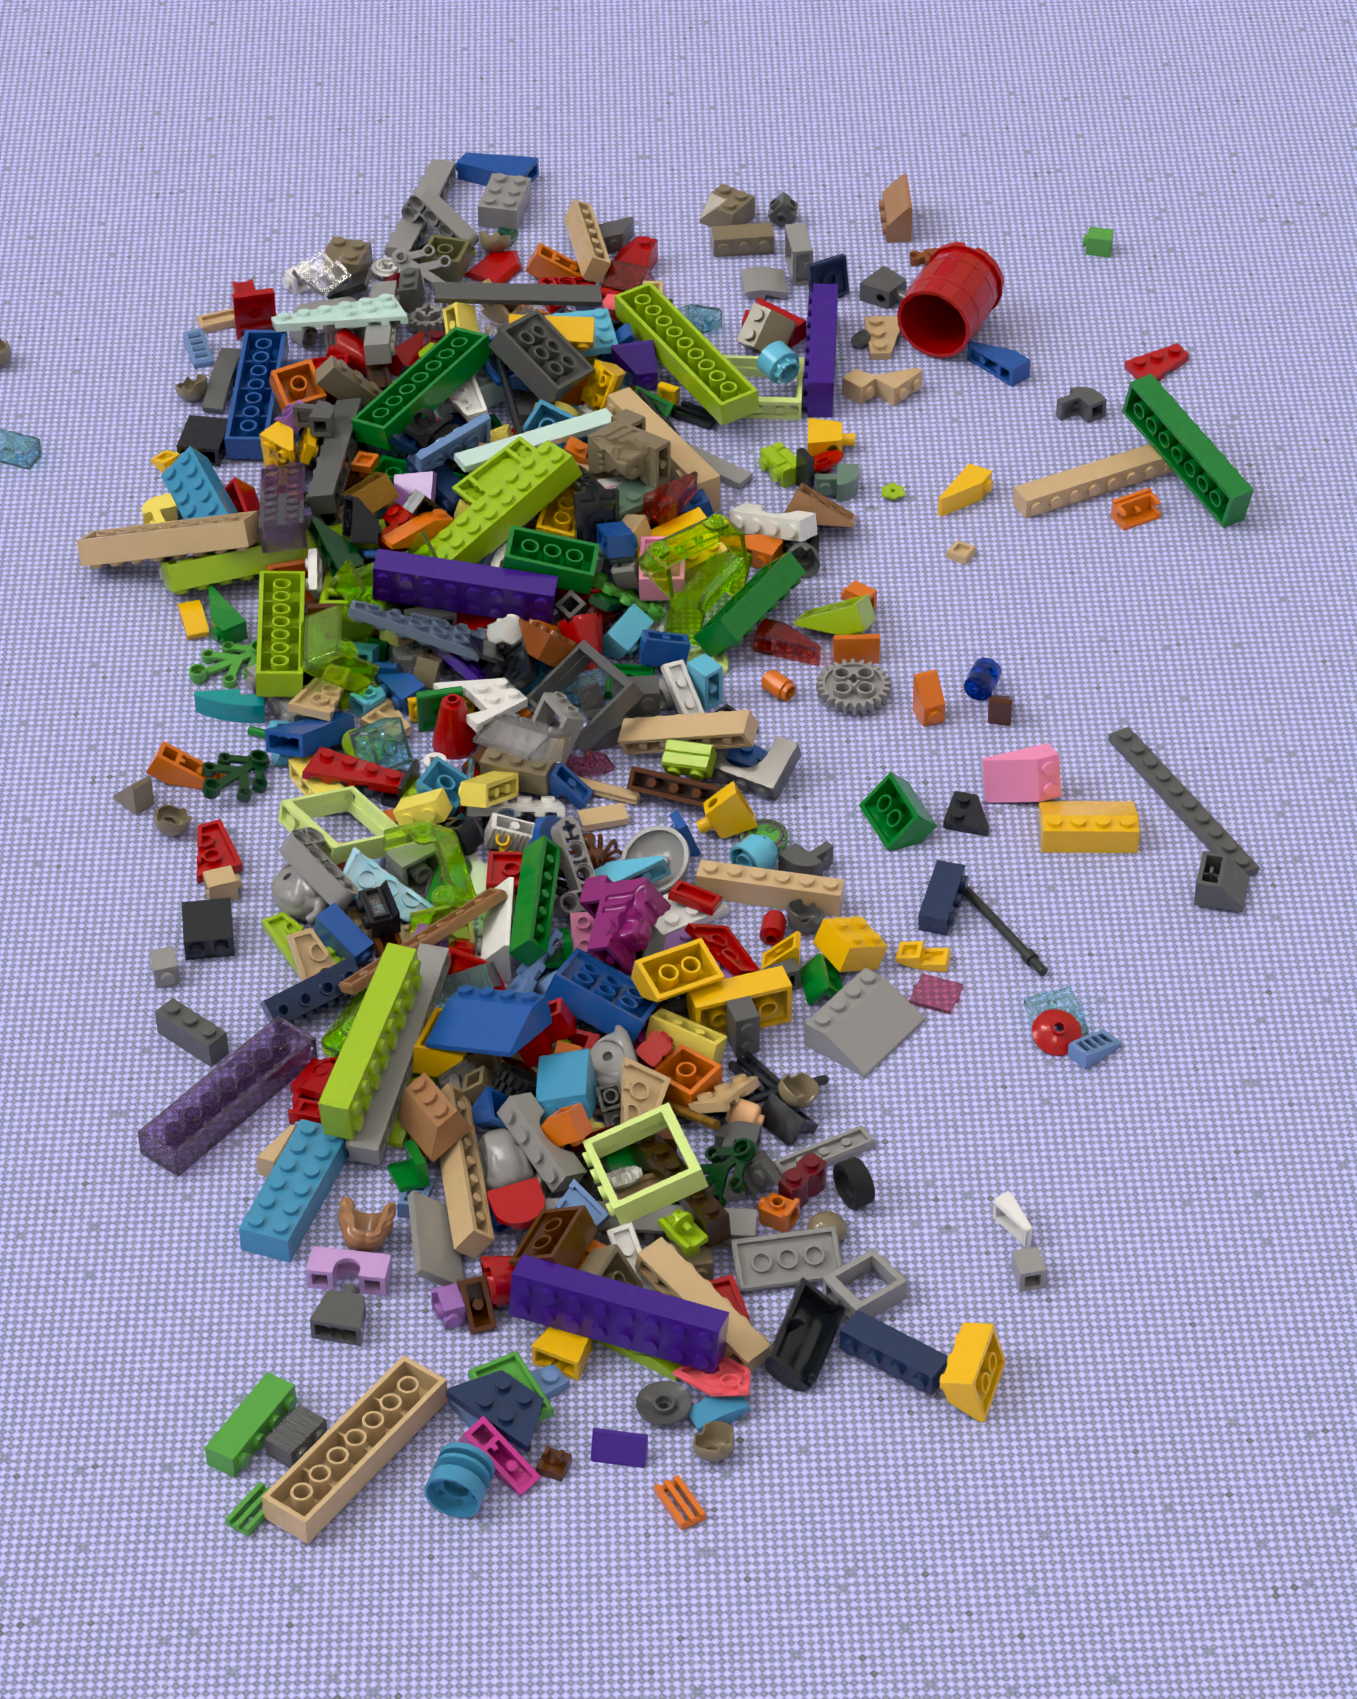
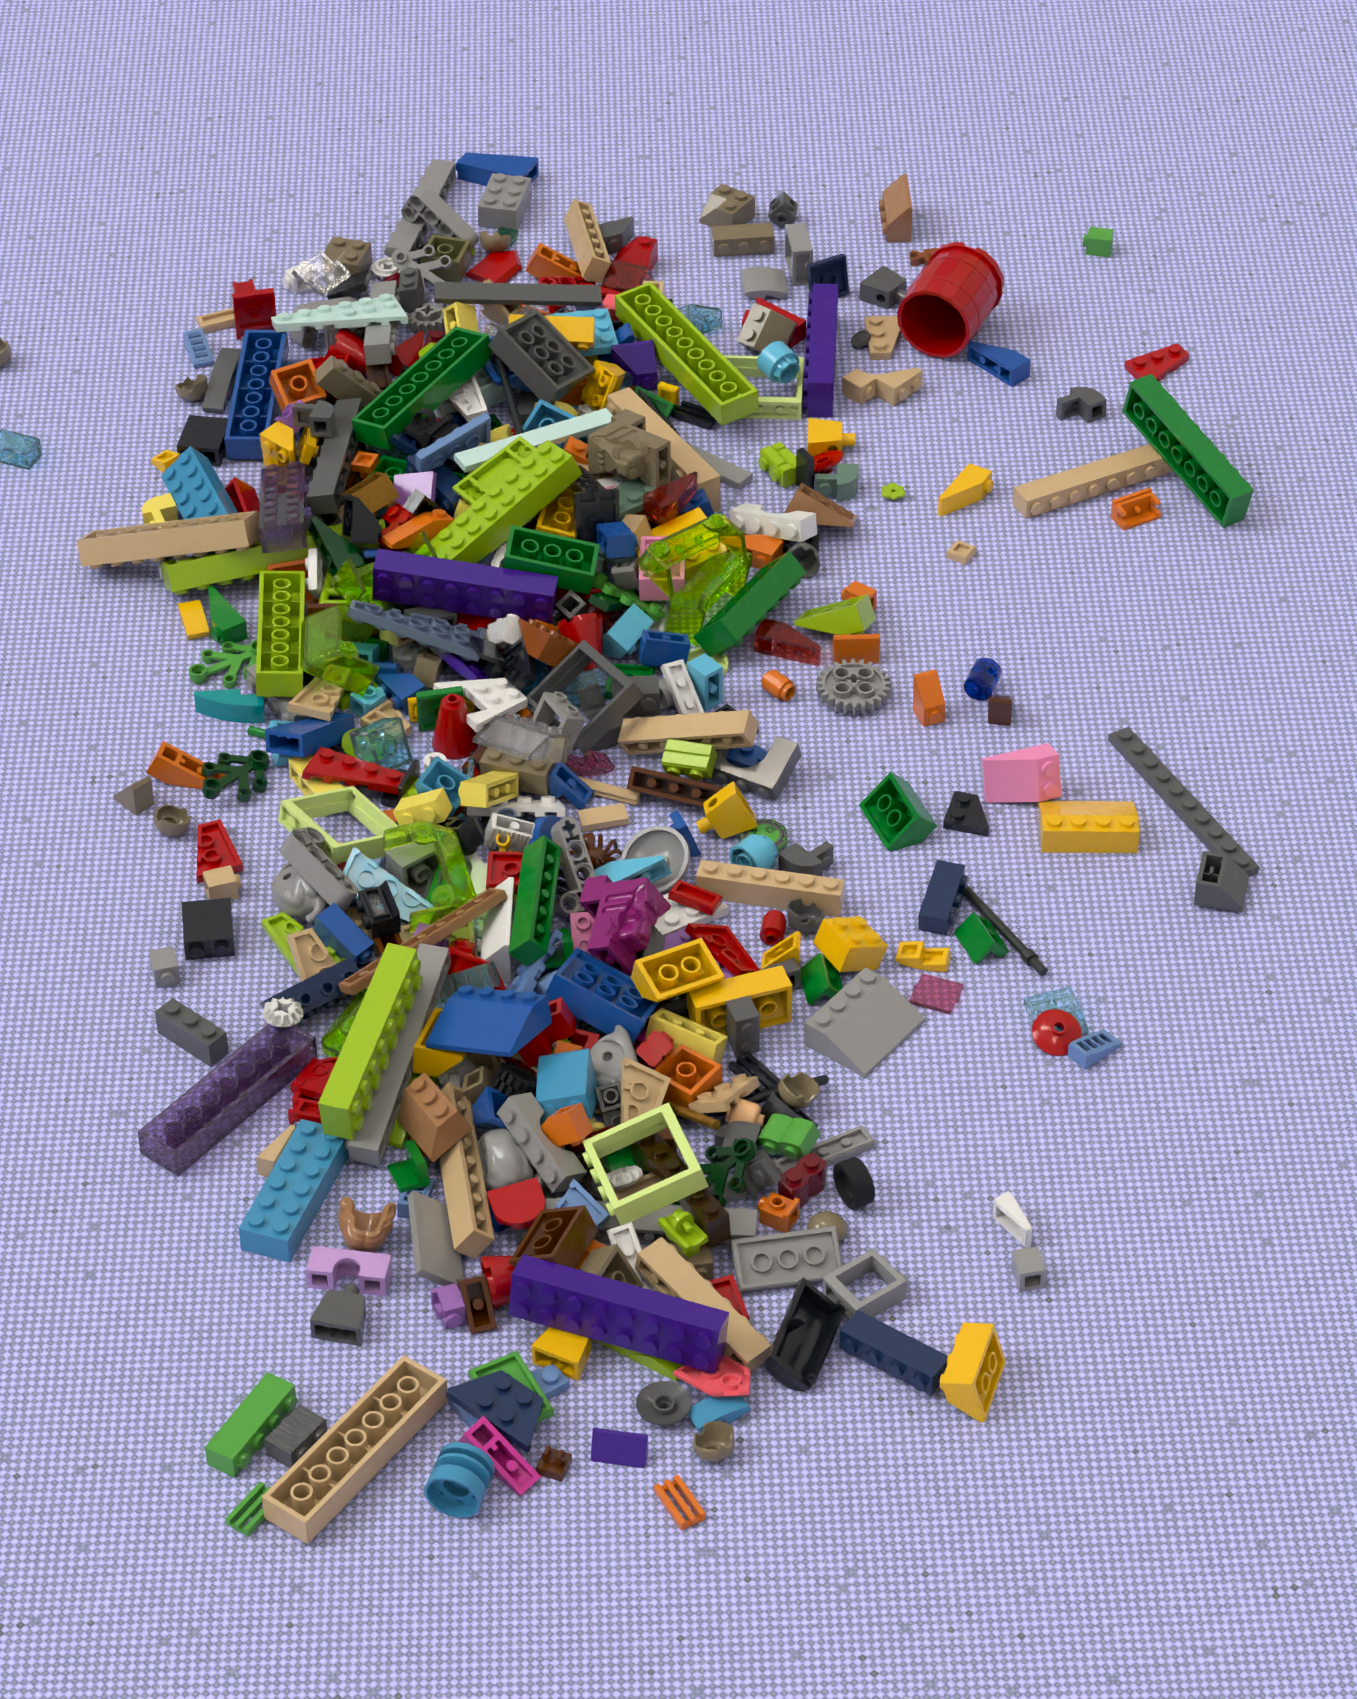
(274, 1012): none -> white gear
(788, 1136): none -> bright green brick
(980, 938): none -> green panel

